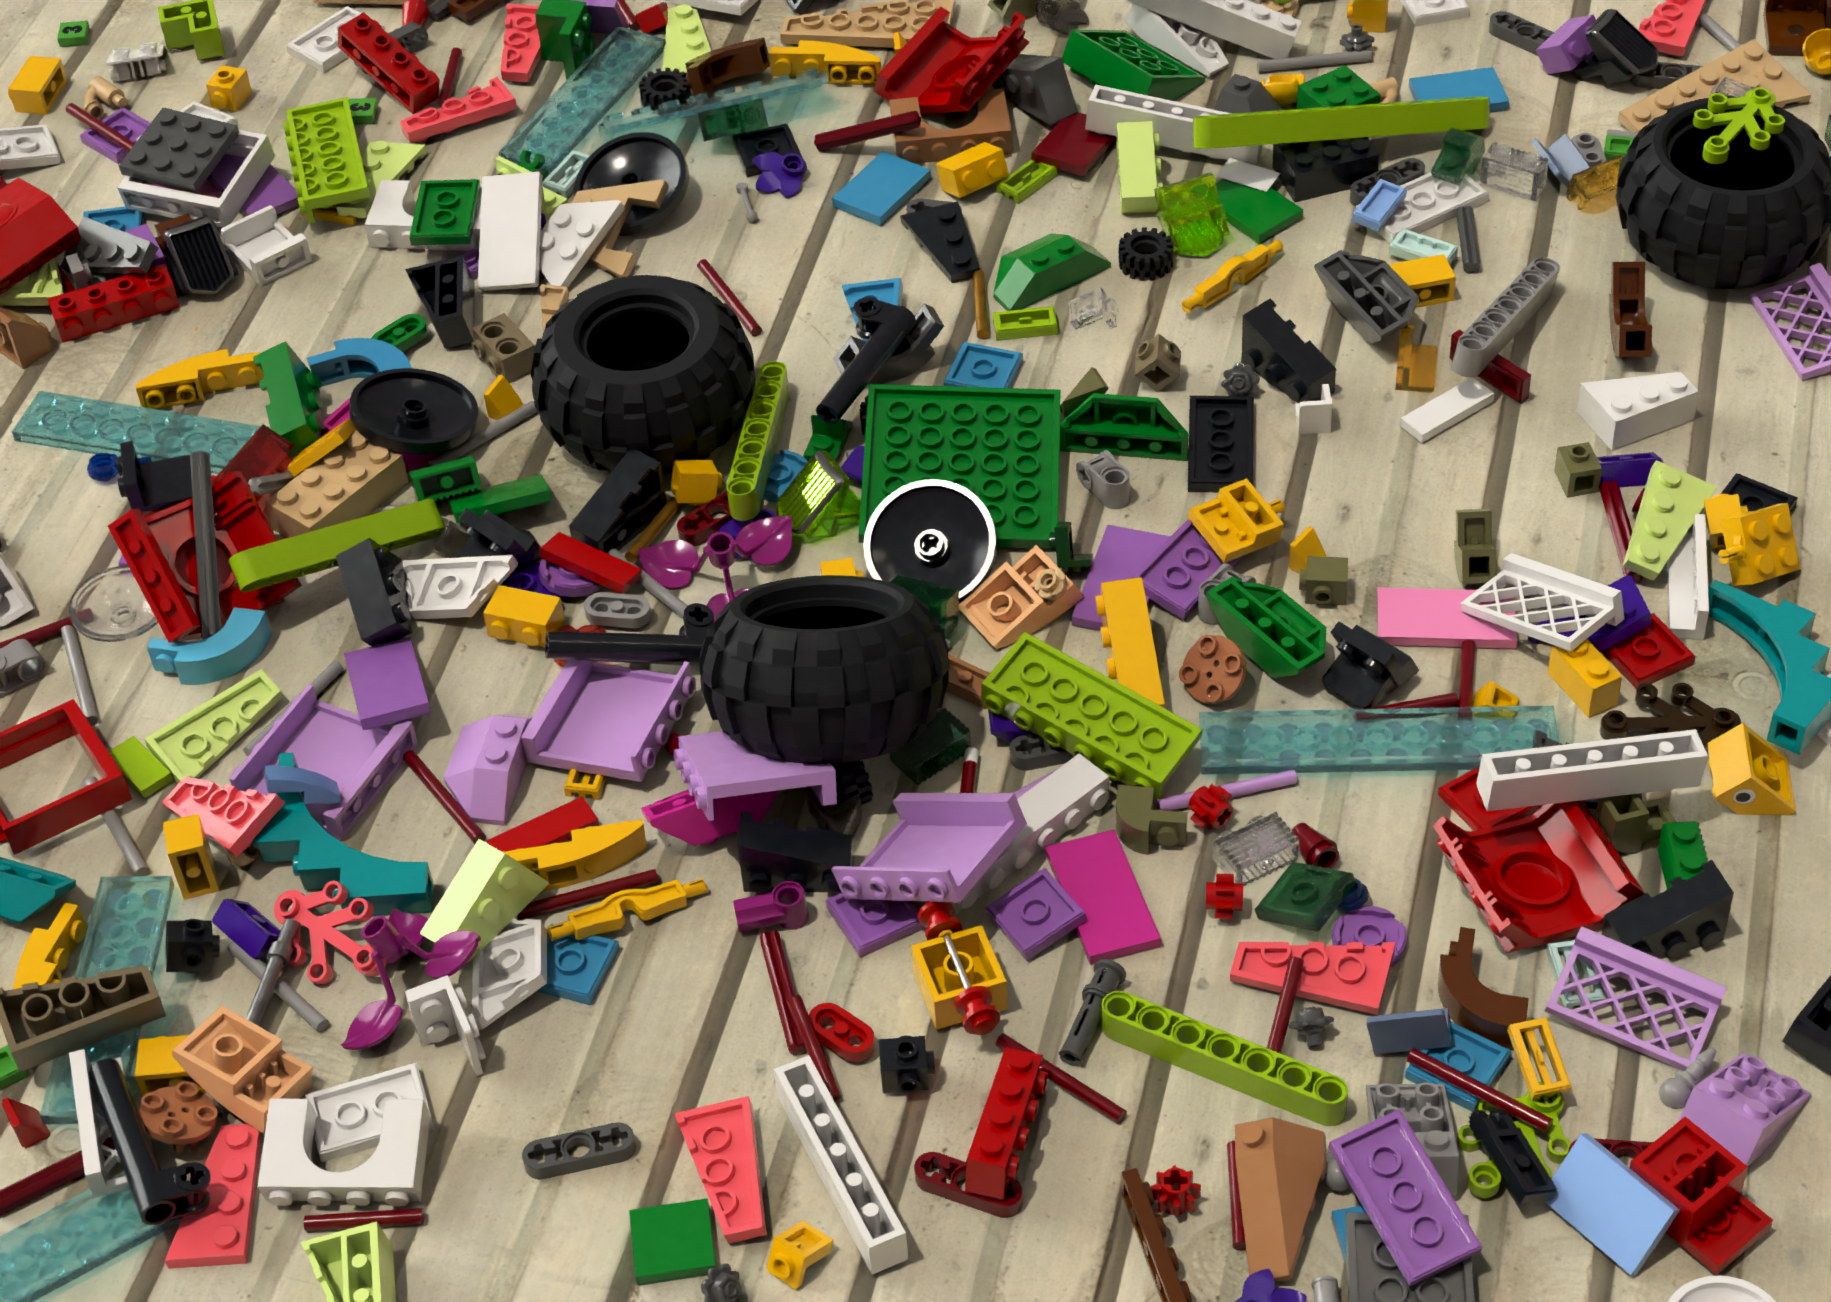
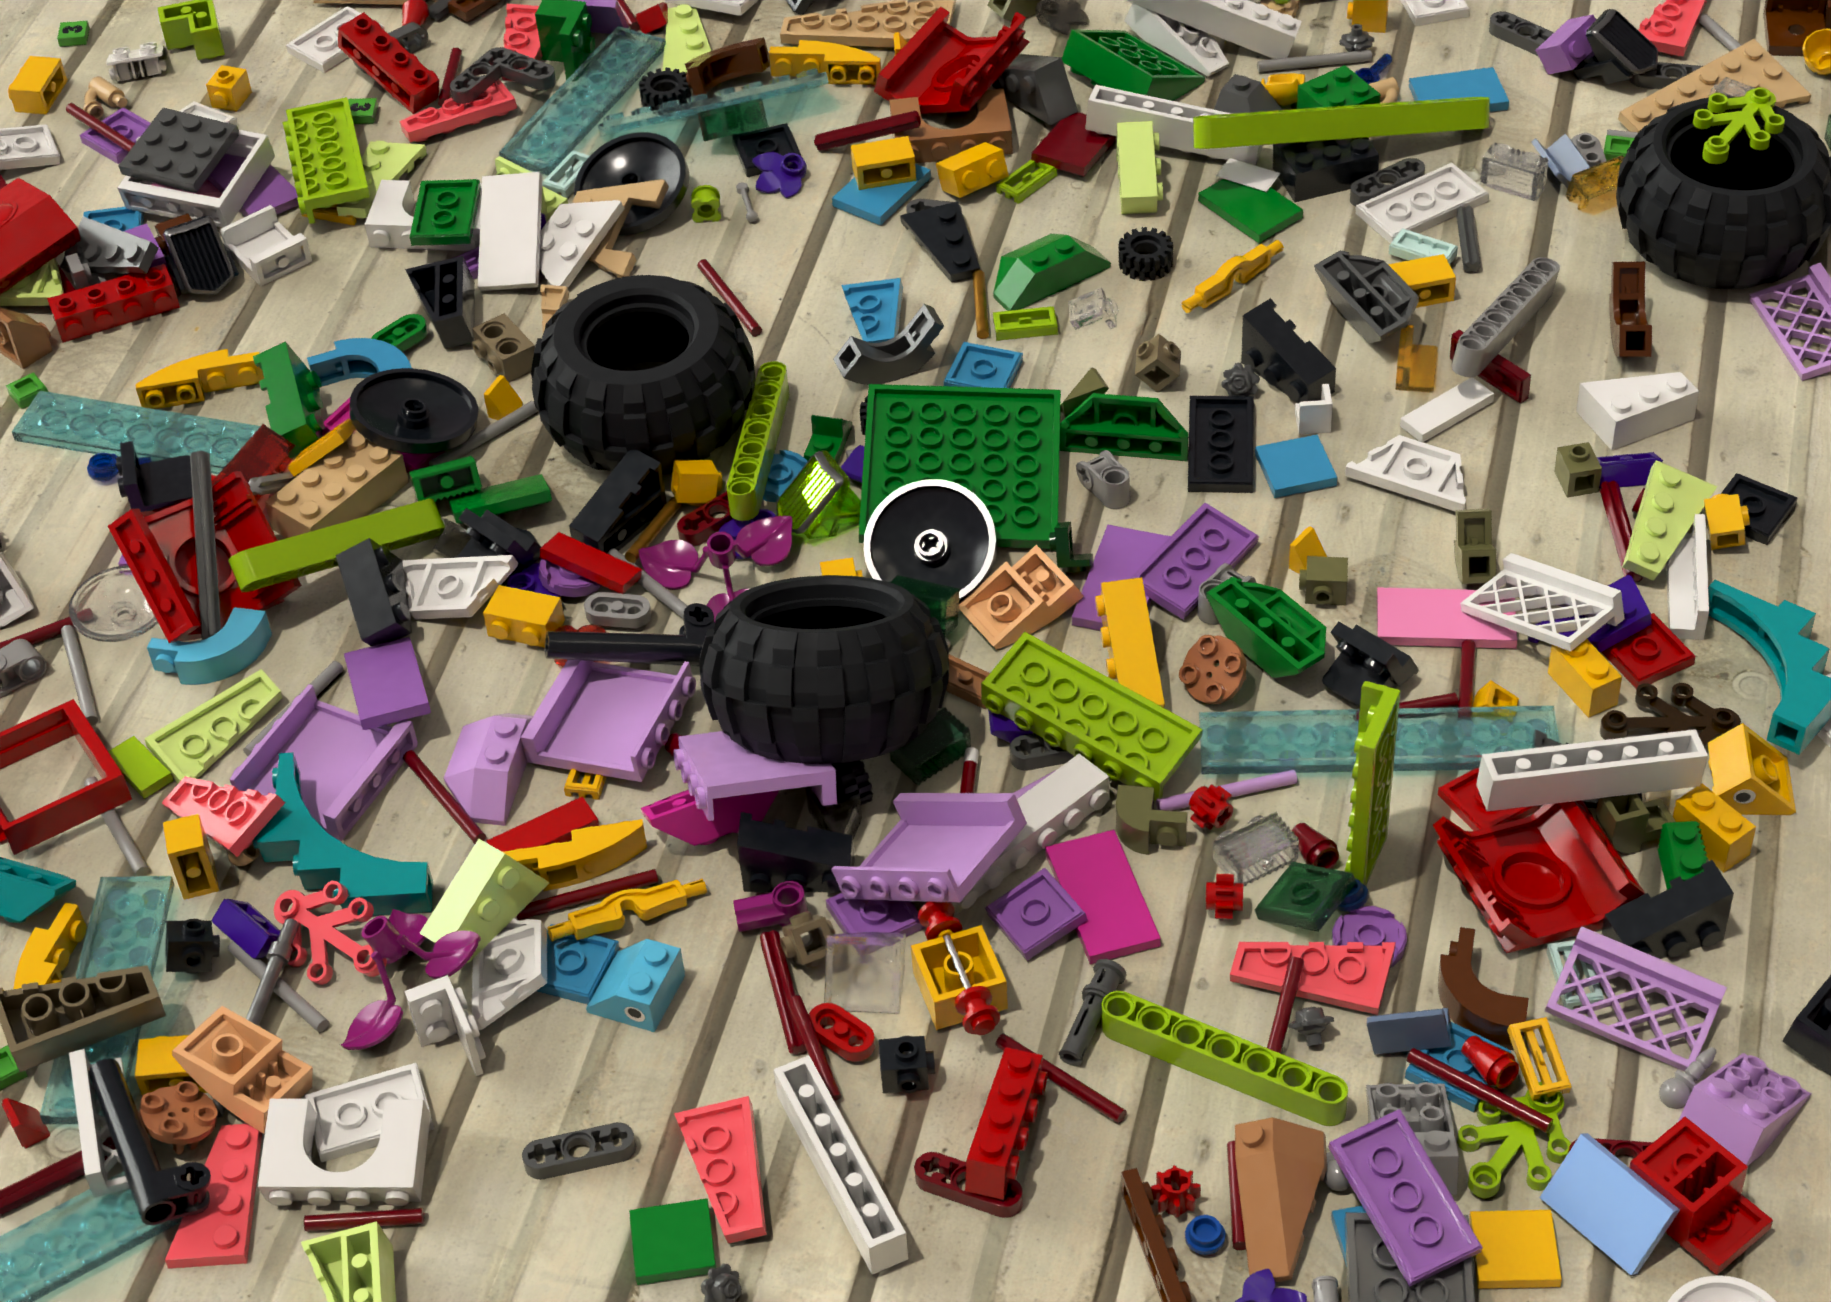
(25, 389): none -> bright green tile
(312, 785): medium blue slope -> none
(501, 63): none -> dark grey beam
(535, 165): green tile -> none
(639, 985): none -> medium azure slope
(705, 202): none -> lime brick
(796, 1251): yellow bracket -> none
(815, 950): none -> dark tan brick
(865, 971): none -> clear slope
(883, 163): none -> yellow brick
(885, 330): black axle -> none
(1054, 590): tan plate -> none
(1192, 215): clear neon green piece -> none
(1205, 1235): none -> blue plate
(1238, 521): yellow plate -> none
(1296, 466): none -> dark azure tile
(1372, 74): none -> clear blue plate
(1372, 778): none -> lime bracket
(1379, 205): light blue tile -> none
(1414, 471): none -> white wing
(1459, 156): clear green brick -> none
(1491, 1062): none -> red cone
(1513, 1156): black hinge -> none
(1516, 1249): none -> yellow tile
(1724, 830): none -> yellow brick
(1759, 545): yellow plate -> none

